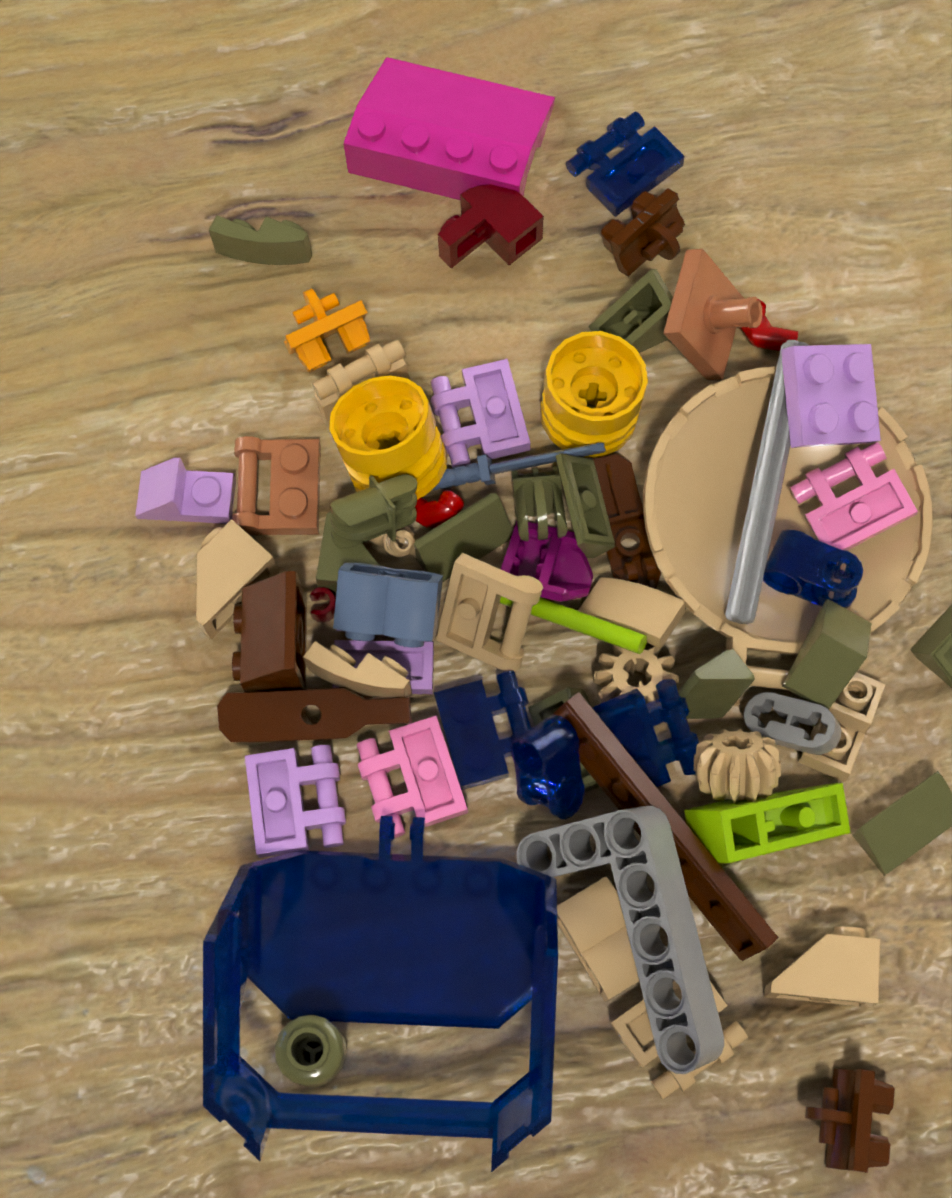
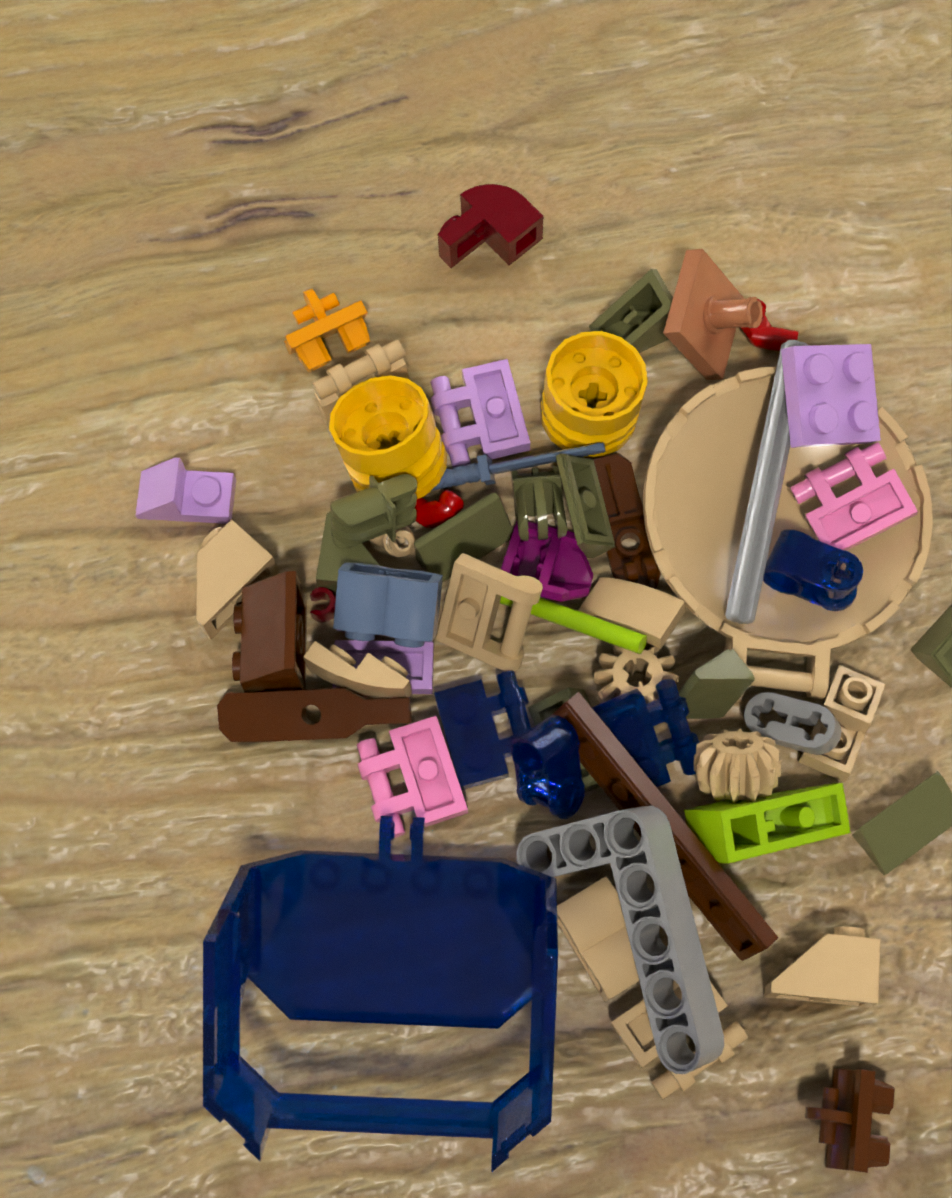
(271, 245): olive slope -> none
(278, 805): lavender plate -> none
(292, 486): nougat plate -> none
(296, 1039): olive head -> none
(444, 130): dark pink piece -> none
(635, 169): clear blue plate -> none
(649, 234): reddish brown hips -> none
(829, 655): olive slope -> none

